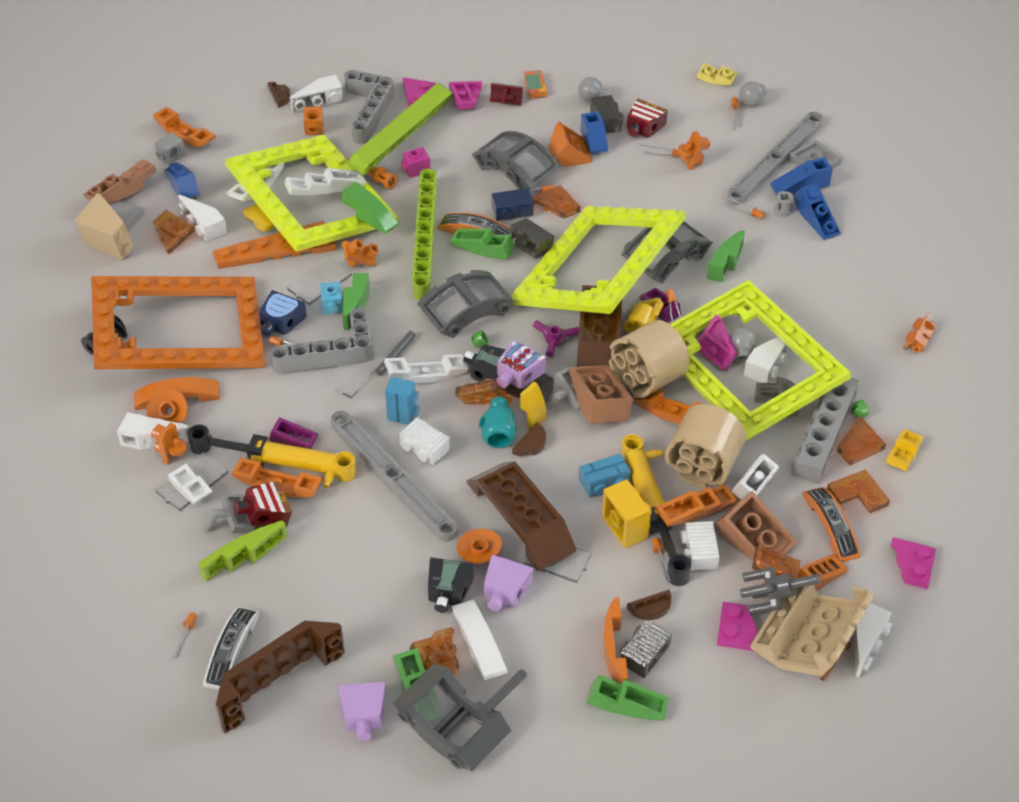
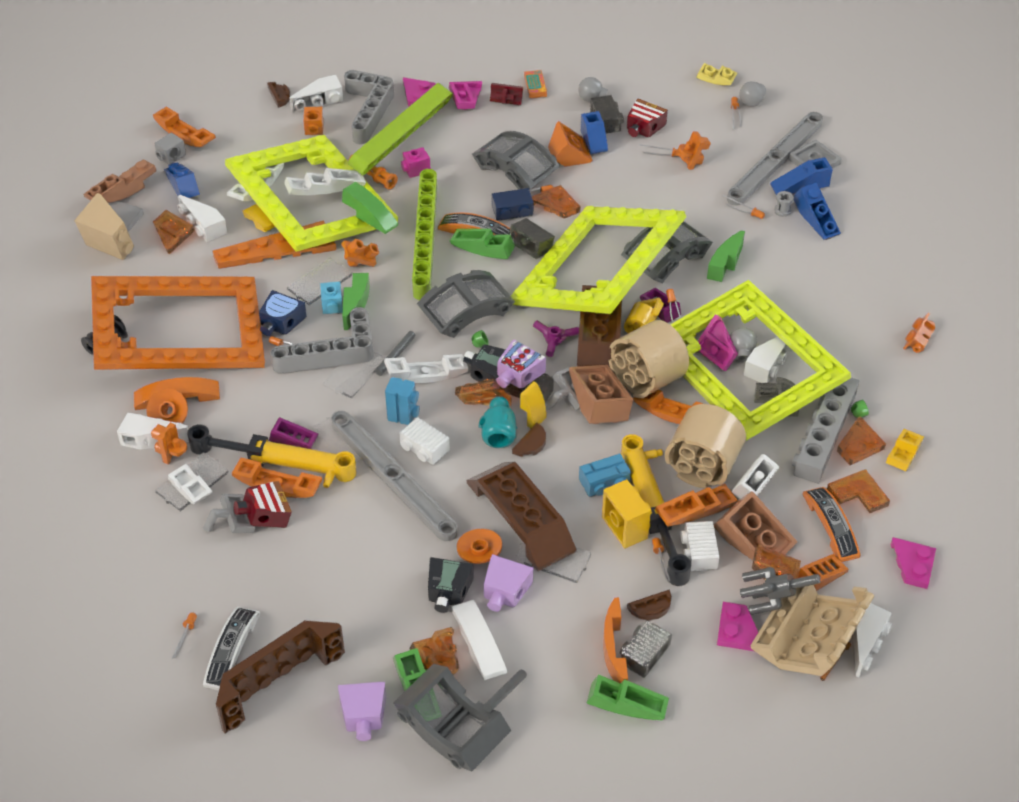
(248, 546): lime slope -> none

